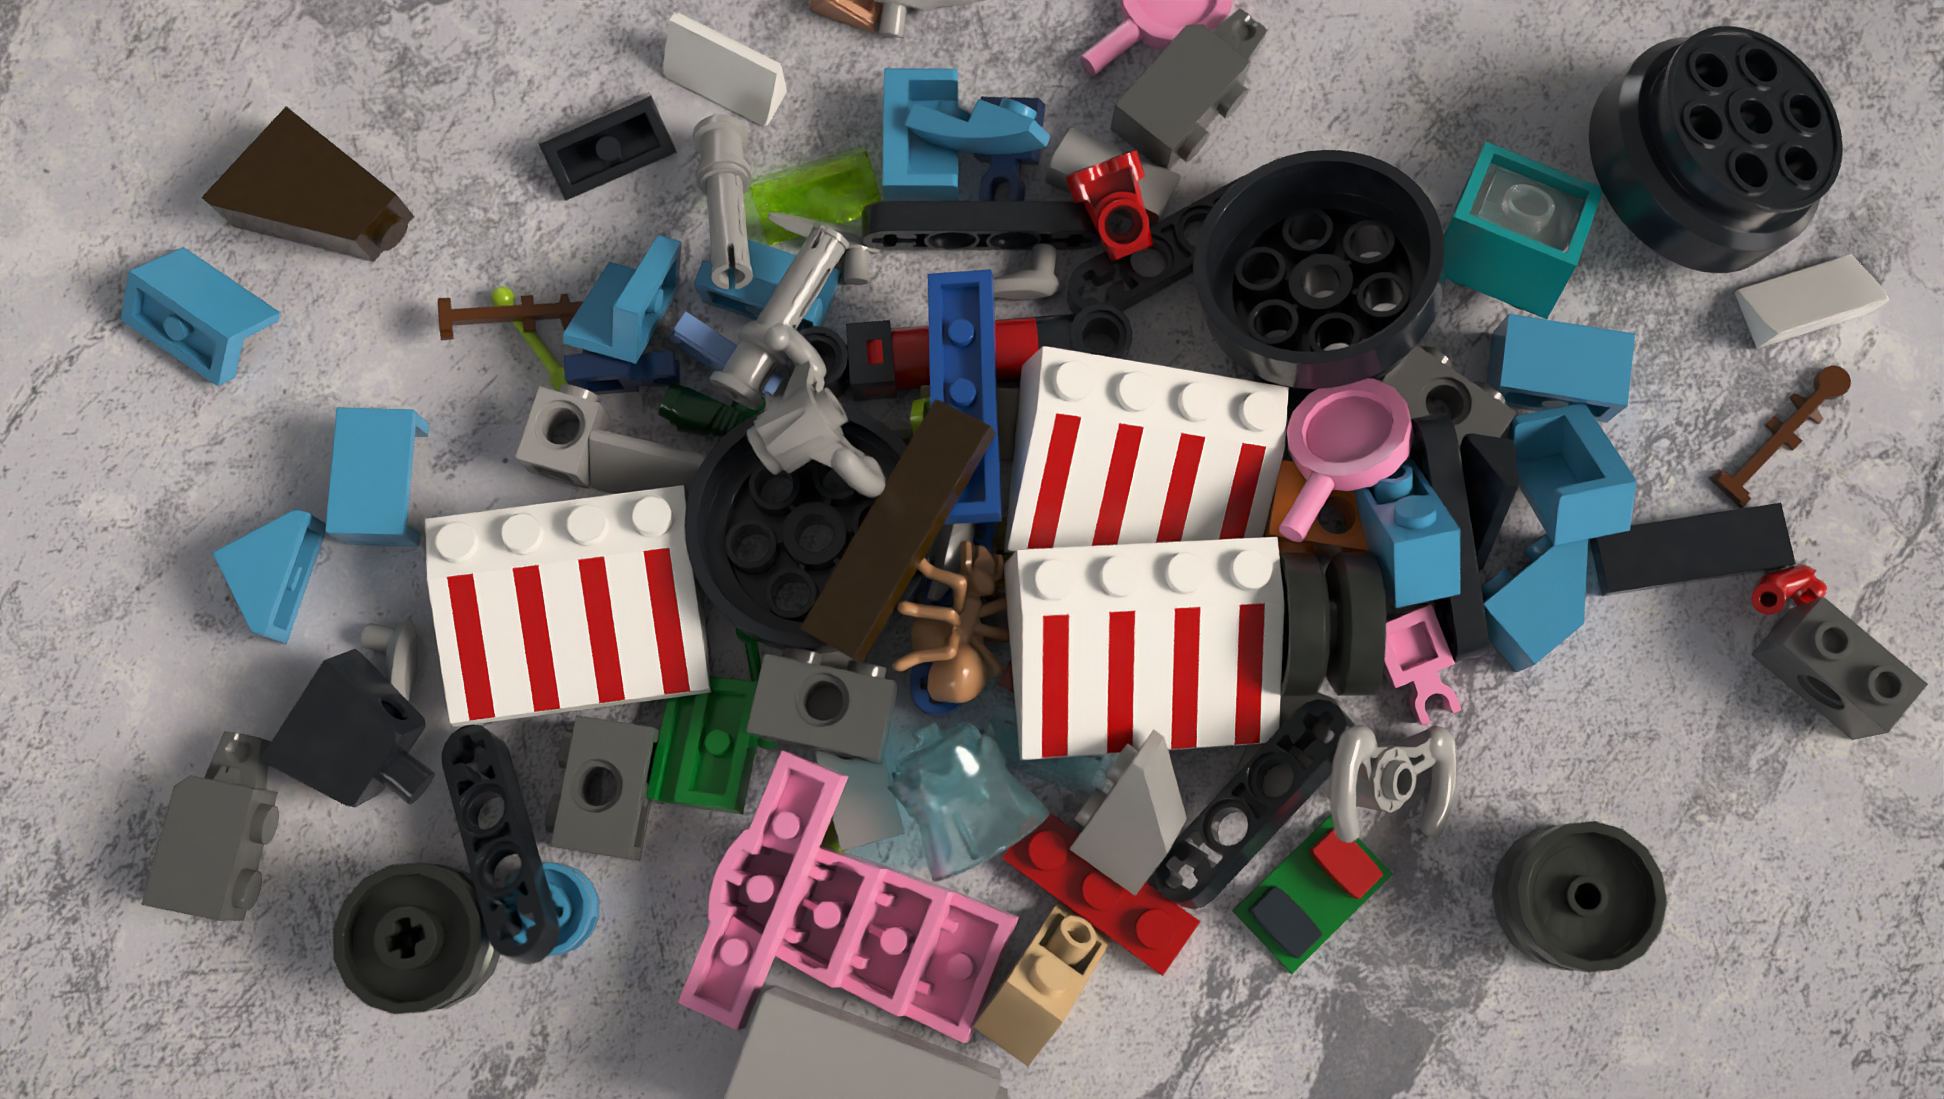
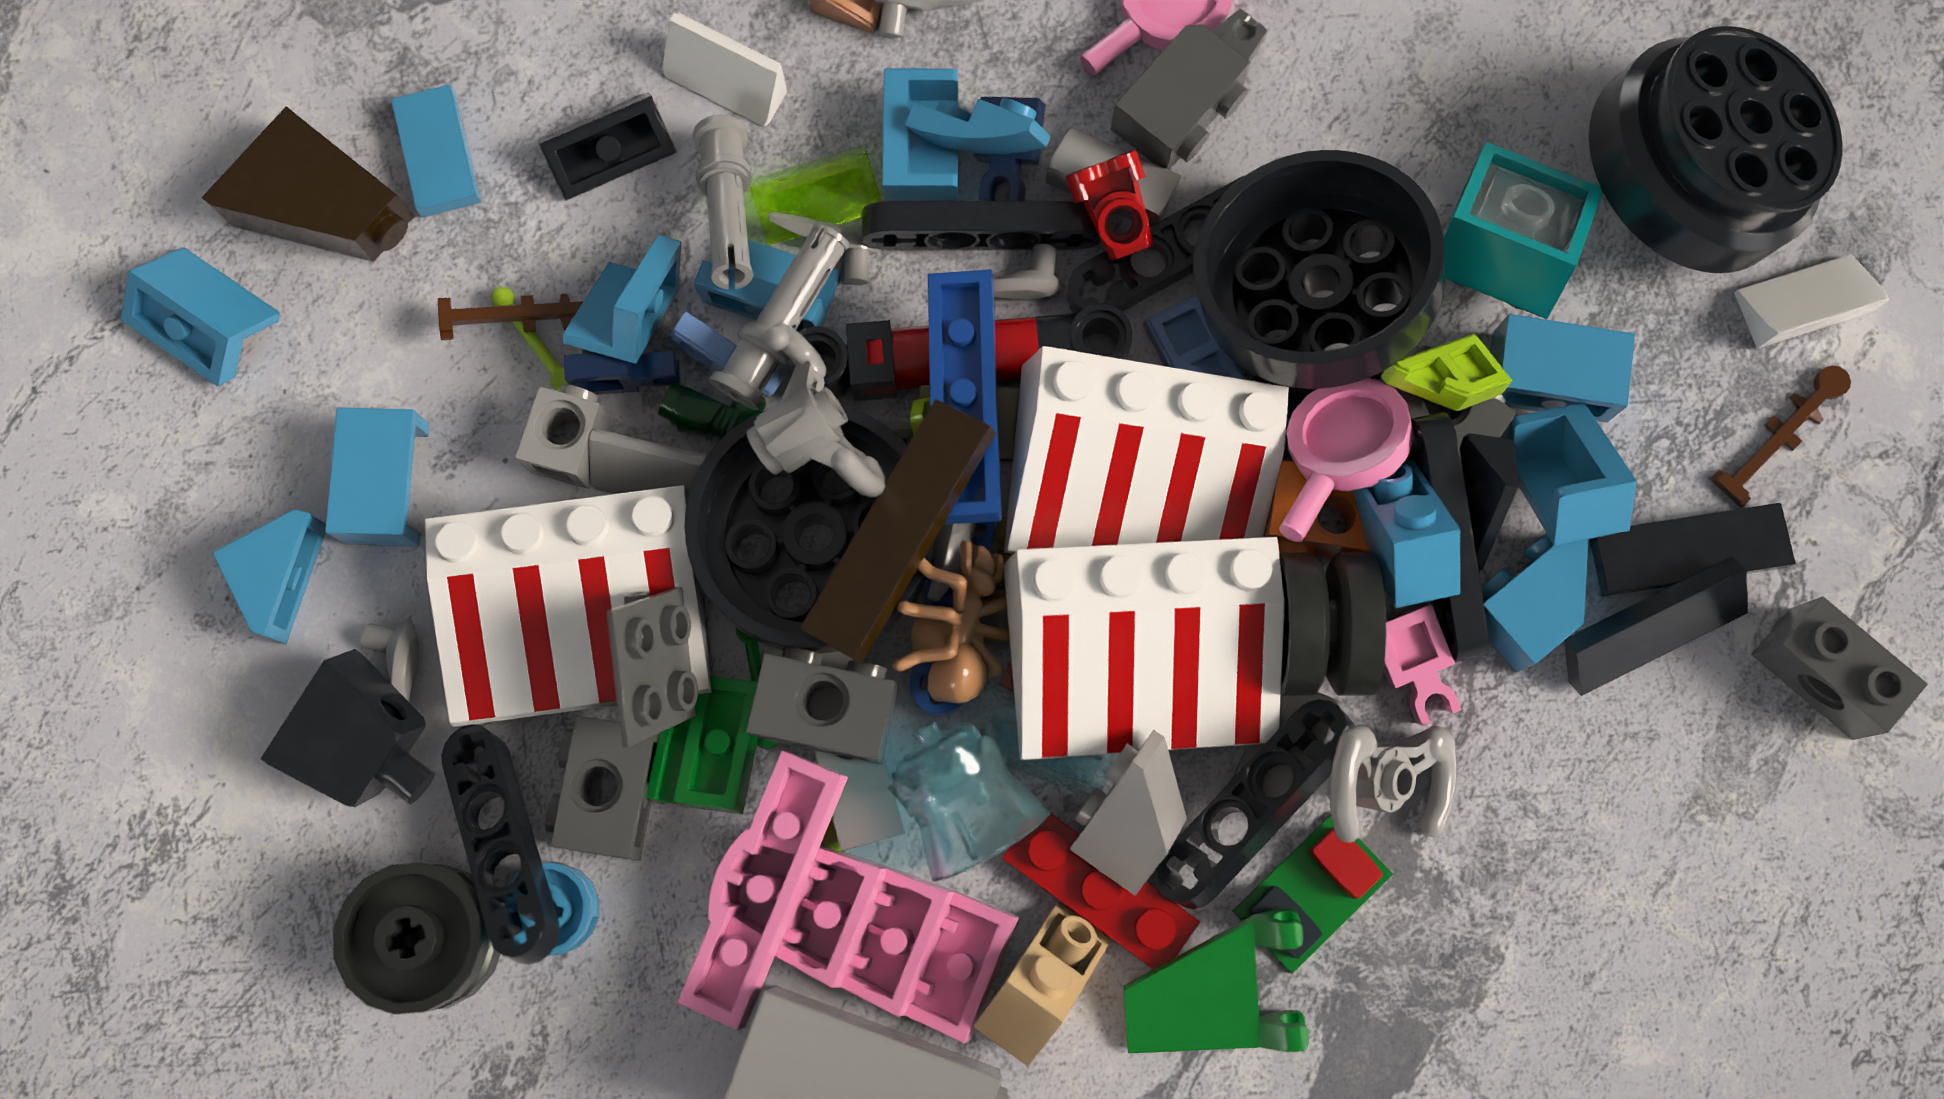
(216, 835): dark grey hinge -> none
(435, 150): none -> dark azure tile
(651, 664): none -> dark grey hinge
(1186, 342): none -> medium blue tile
(1212, 994): none -> green flag
(1450, 374): none -> lime tile
(1618, 897): pearl dark grey wheel -> none
(1656, 625): none -> black tile
(1796, 581): red arm -> none

